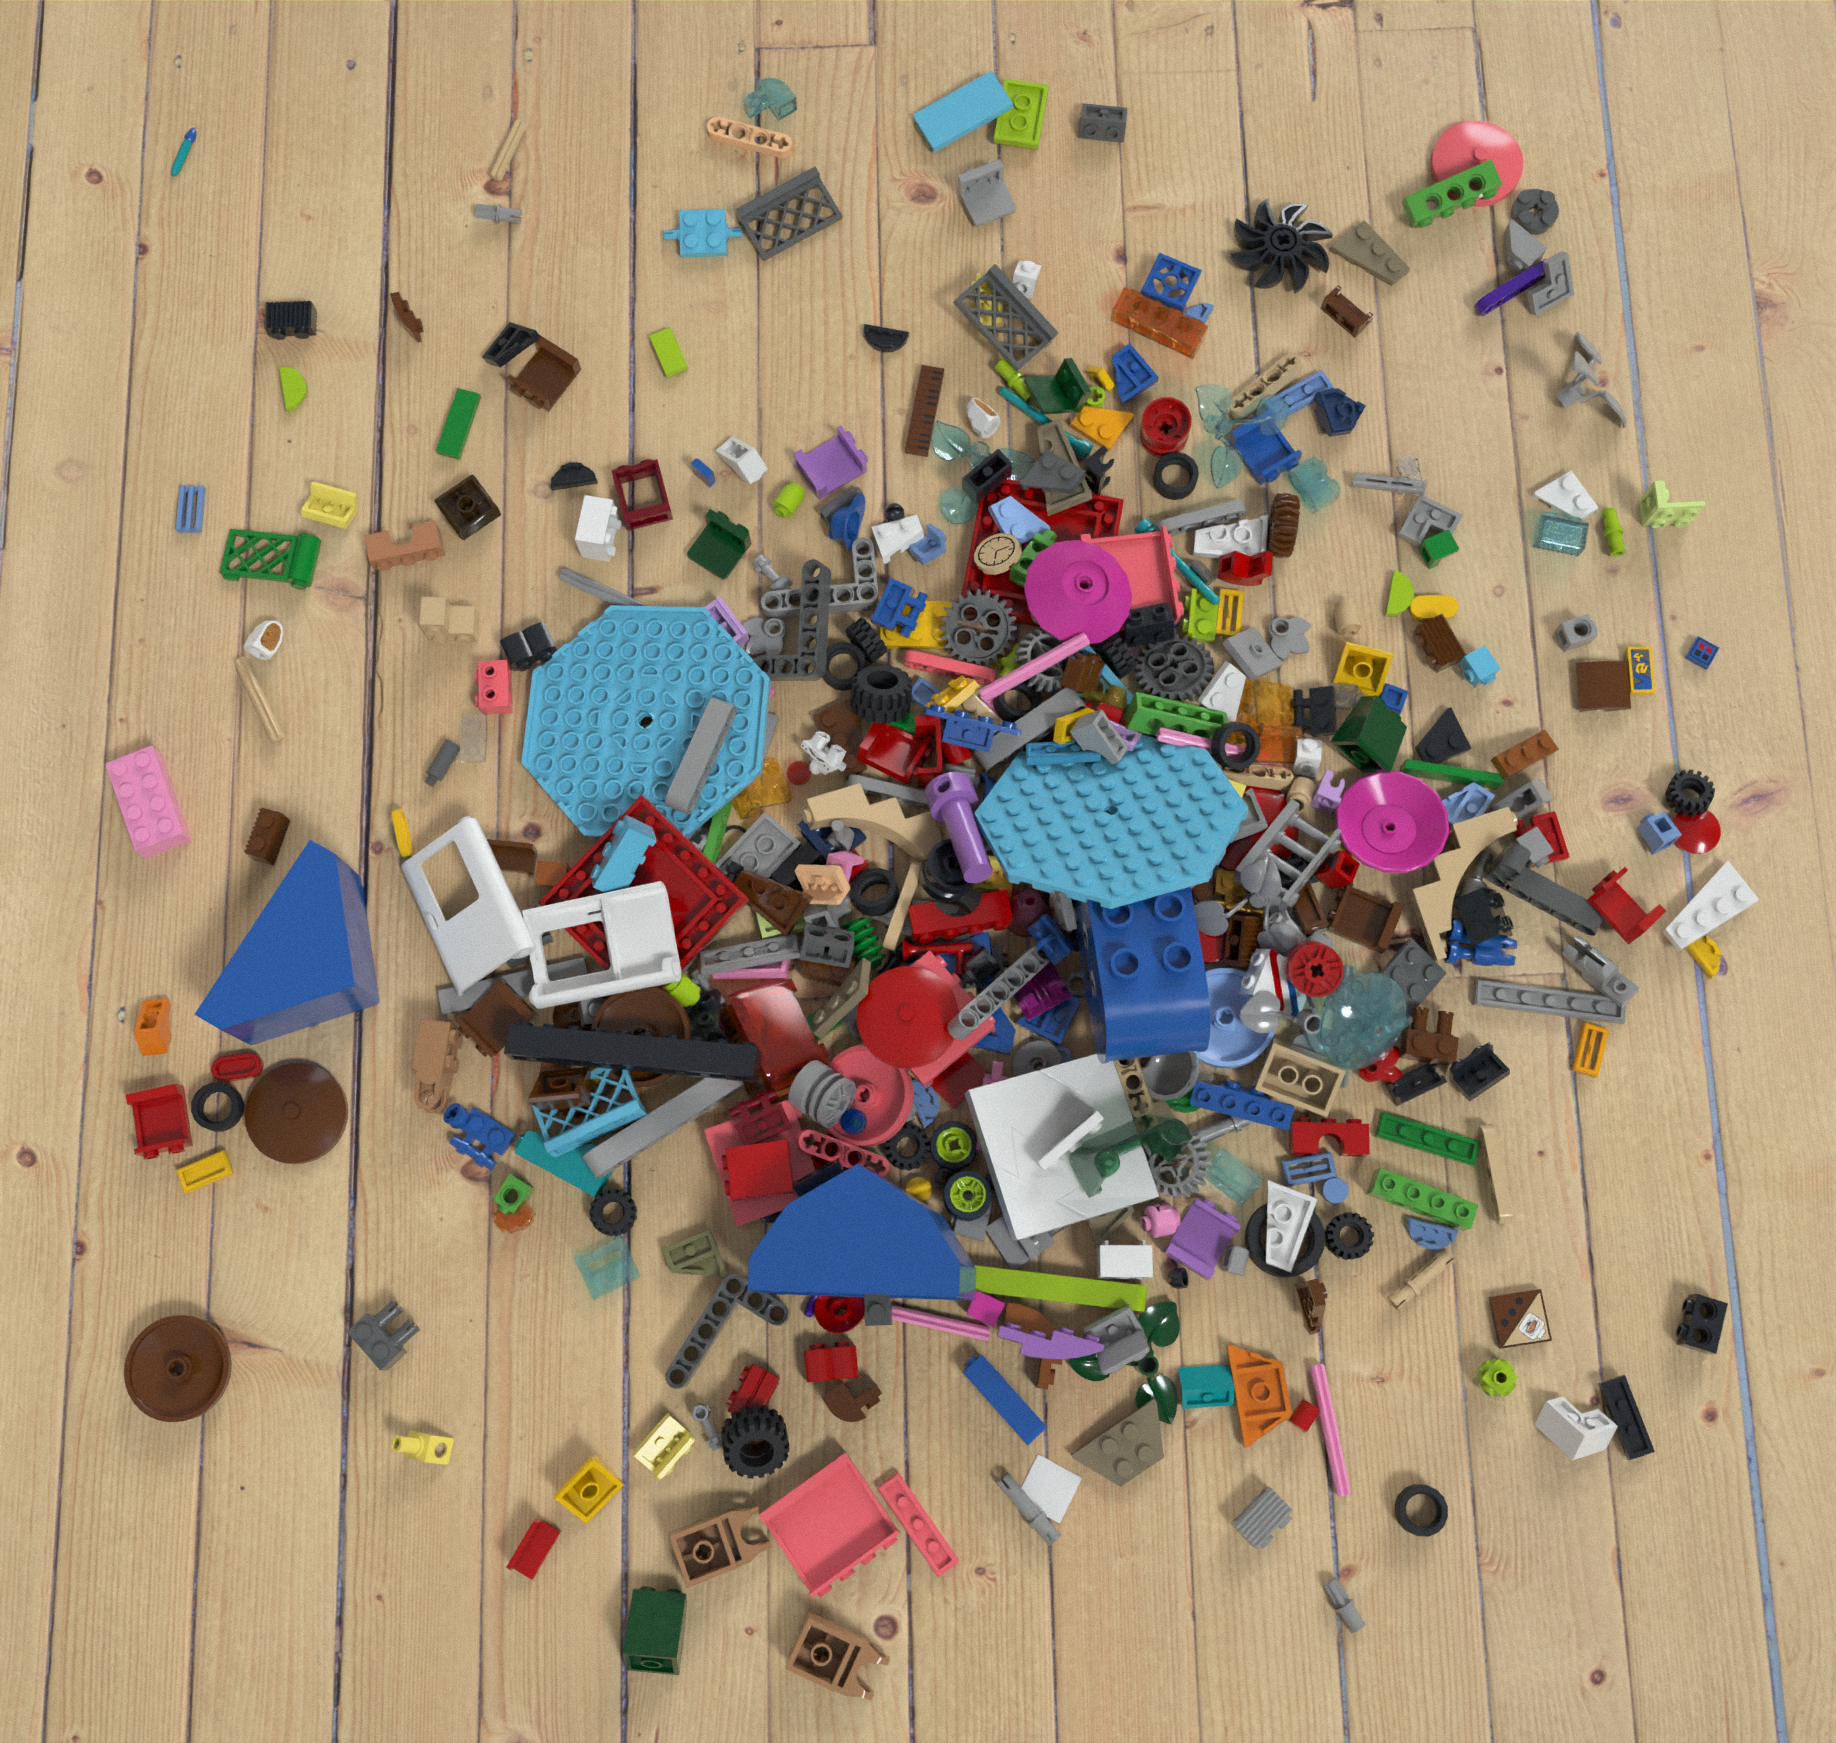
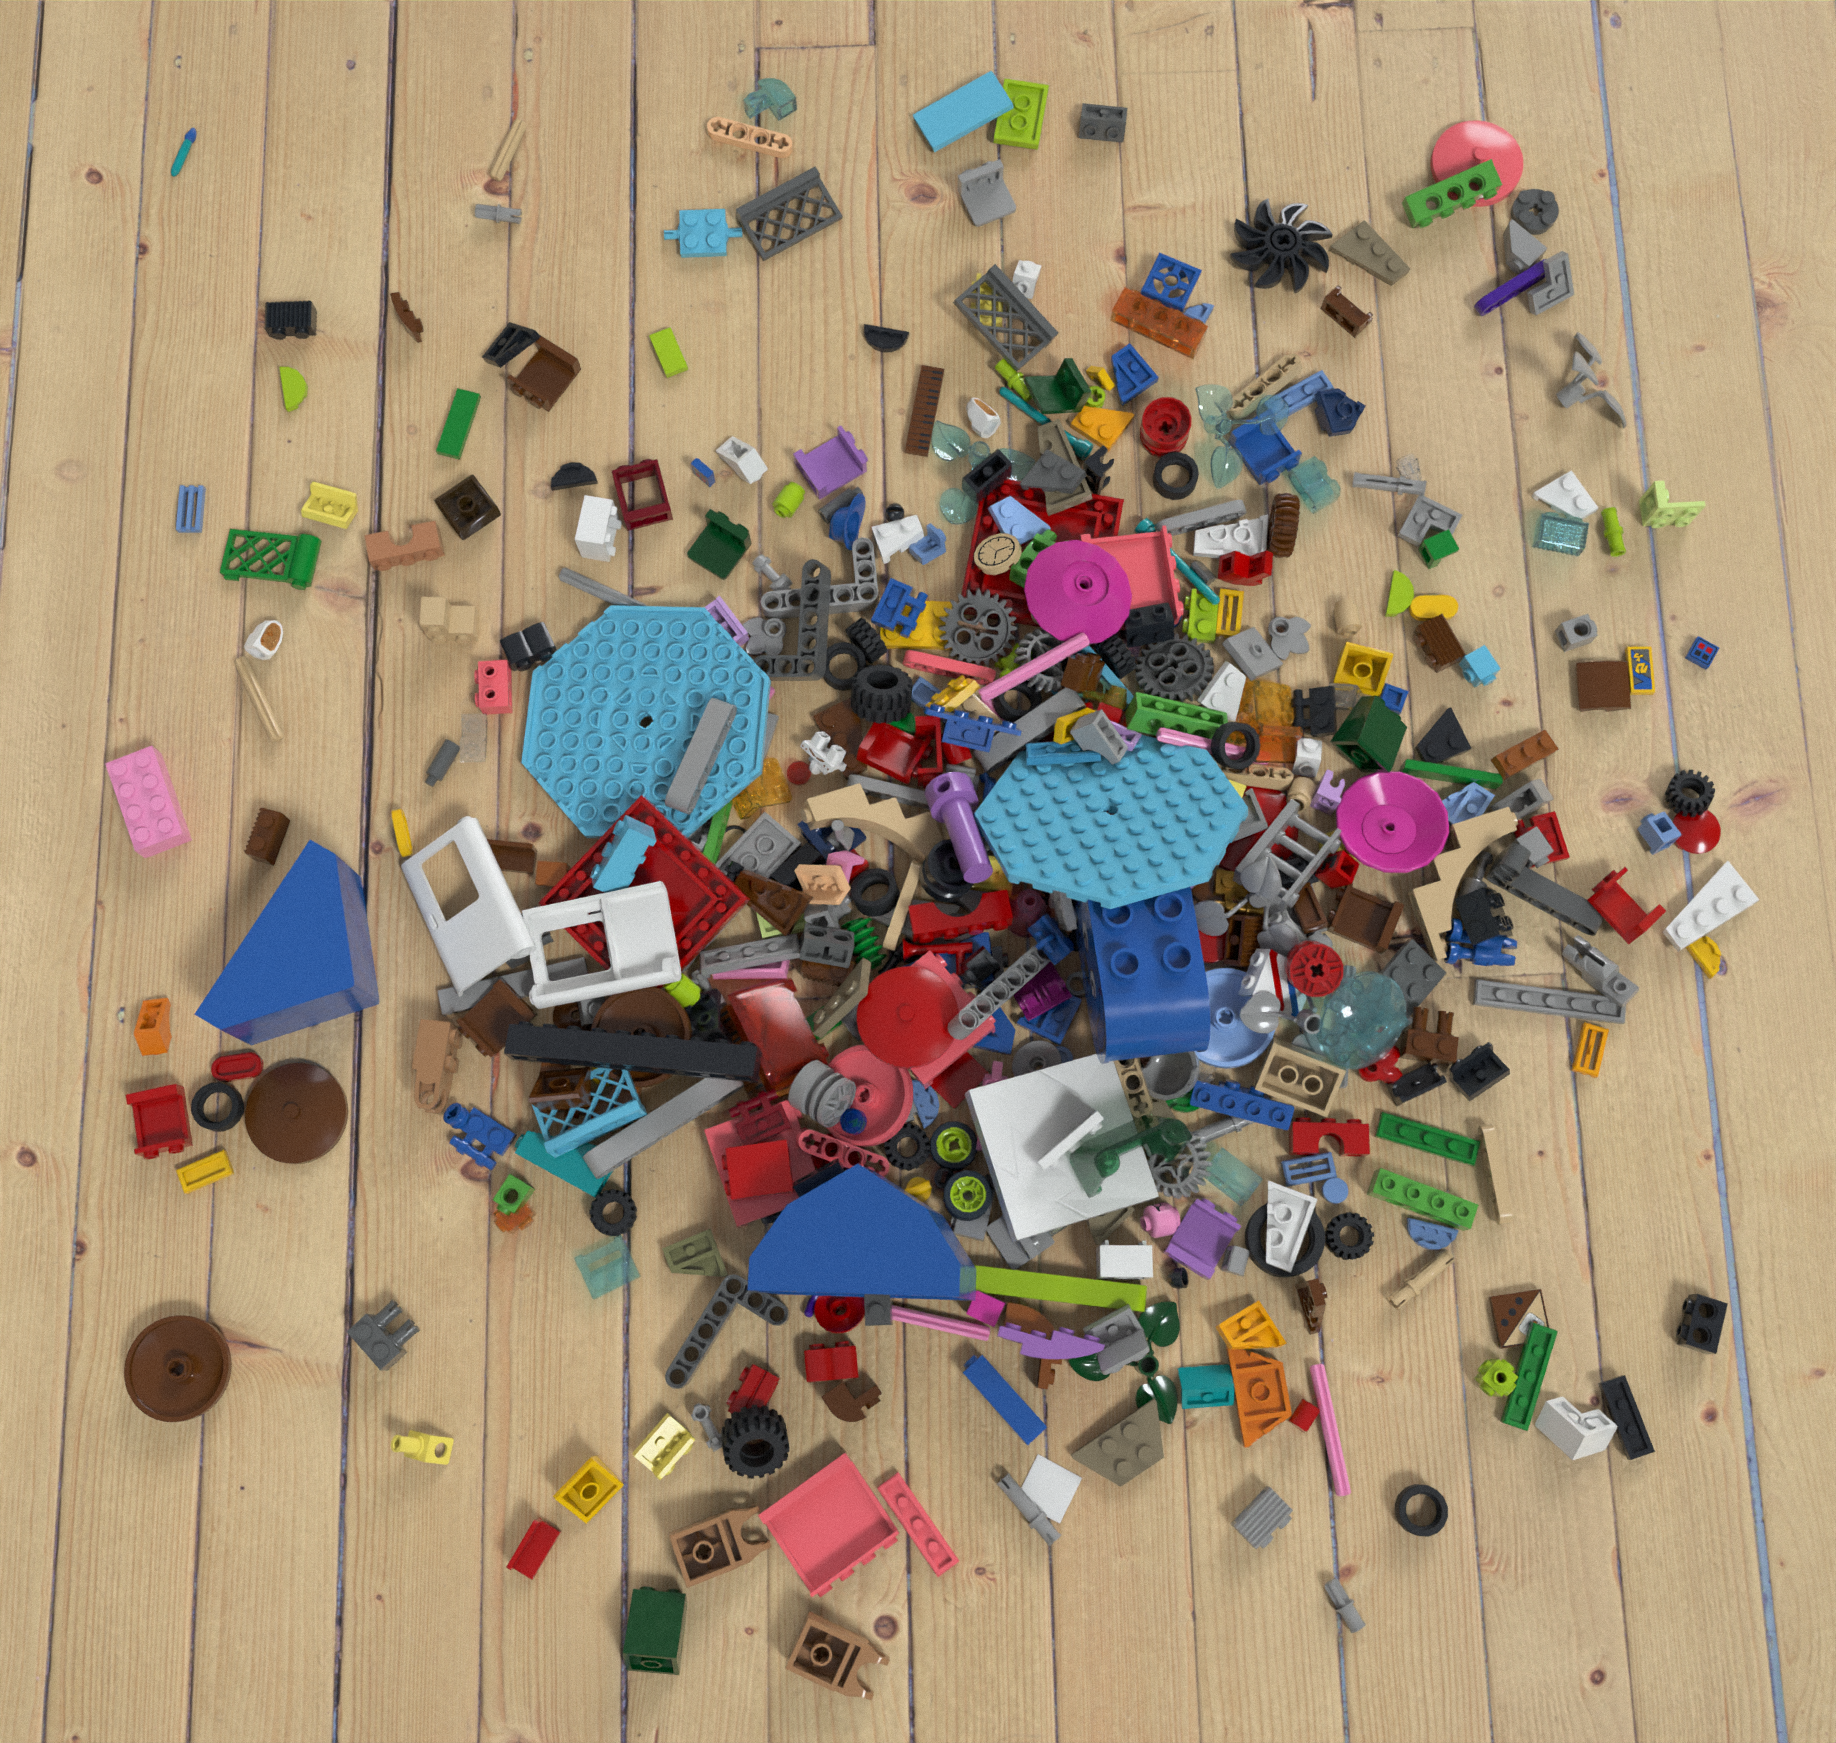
(1250, 1329): none -> light orange wing
(1530, 1374): none -> green tile

